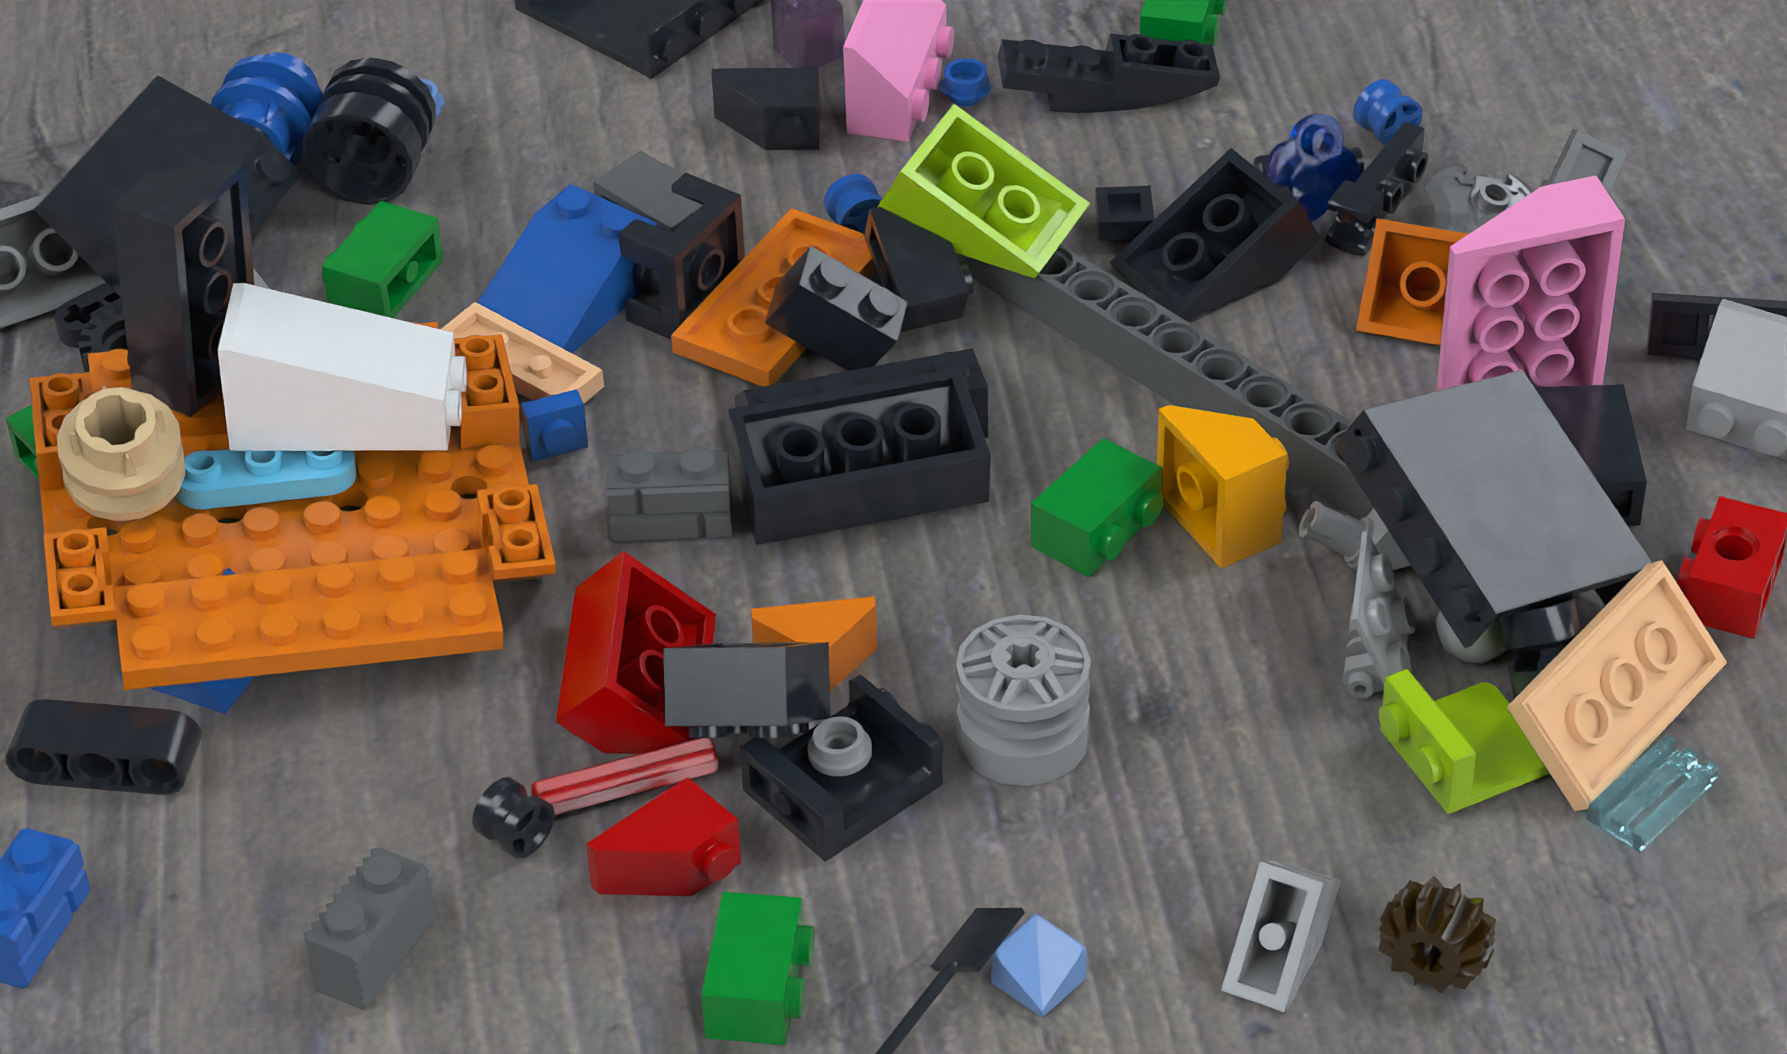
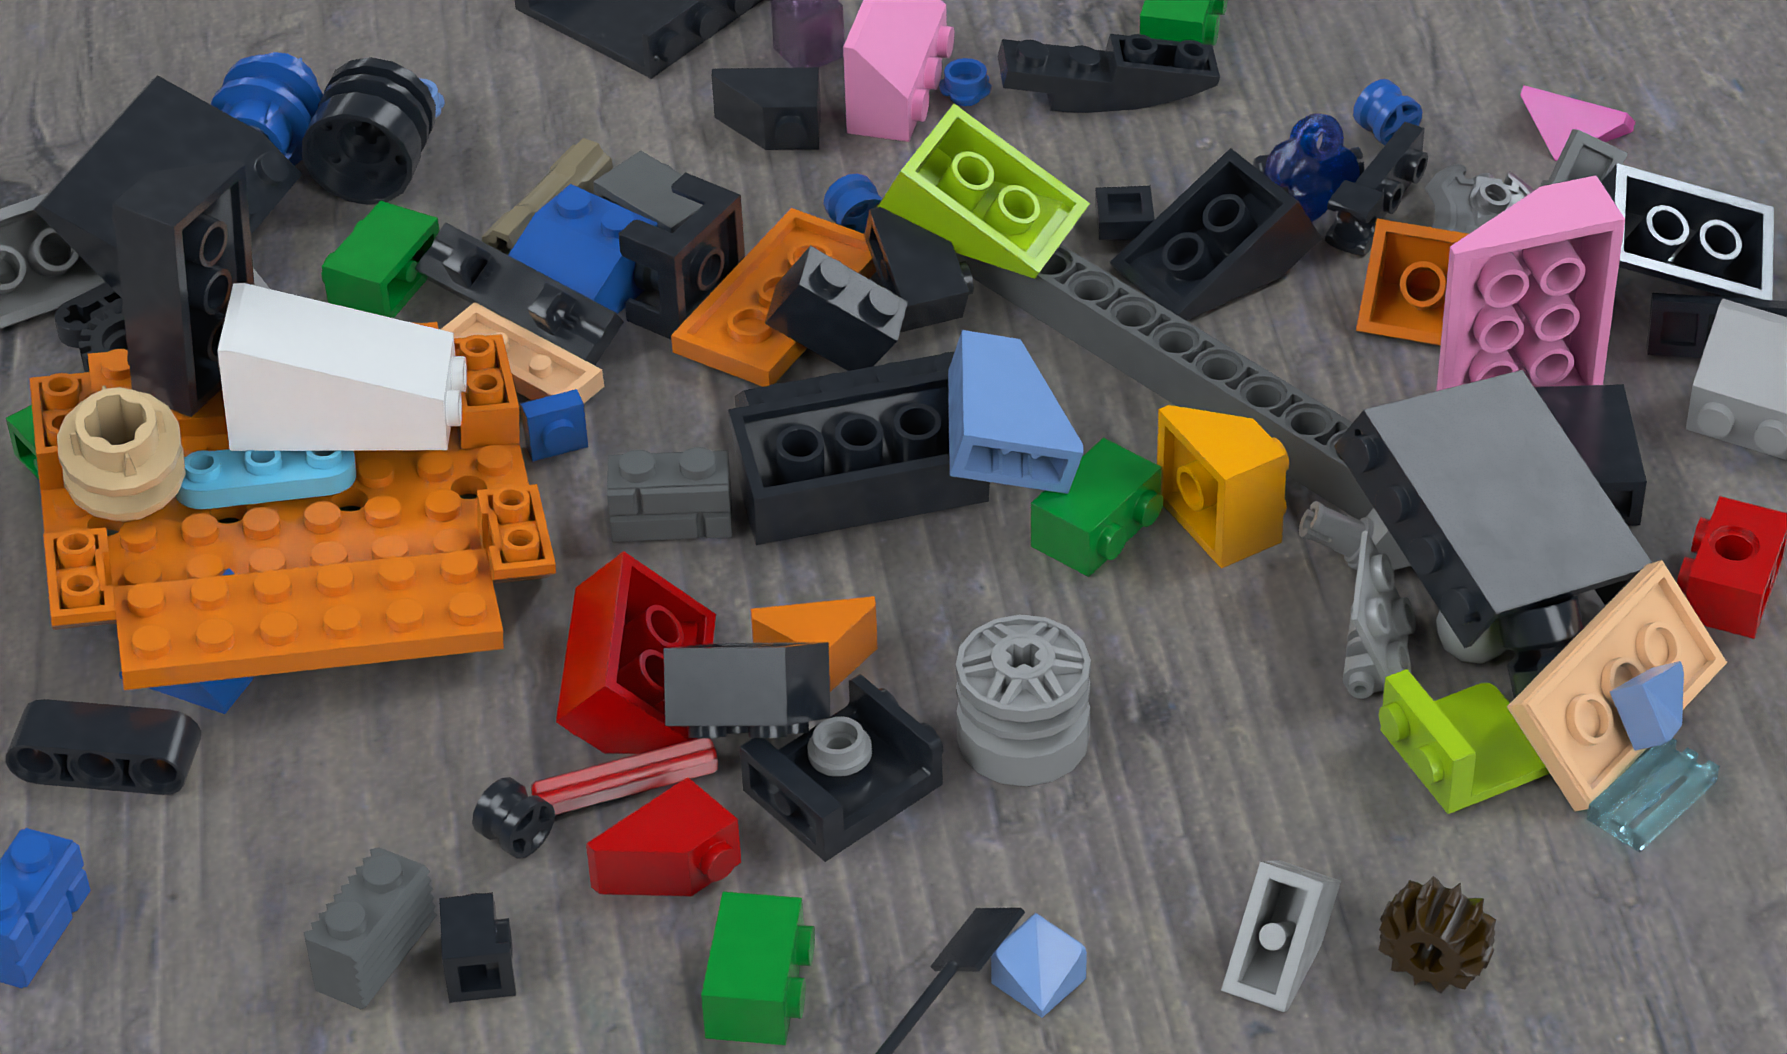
(475, 948): none -> black brick
(519, 293): none -> black hinge
(577, 166): none -> dark tan axle
(1006, 418): none -> medium blue slope
(1558, 115): none -> slope
(1651, 705): none -> medium blue slope
(1693, 234): none -> black slope

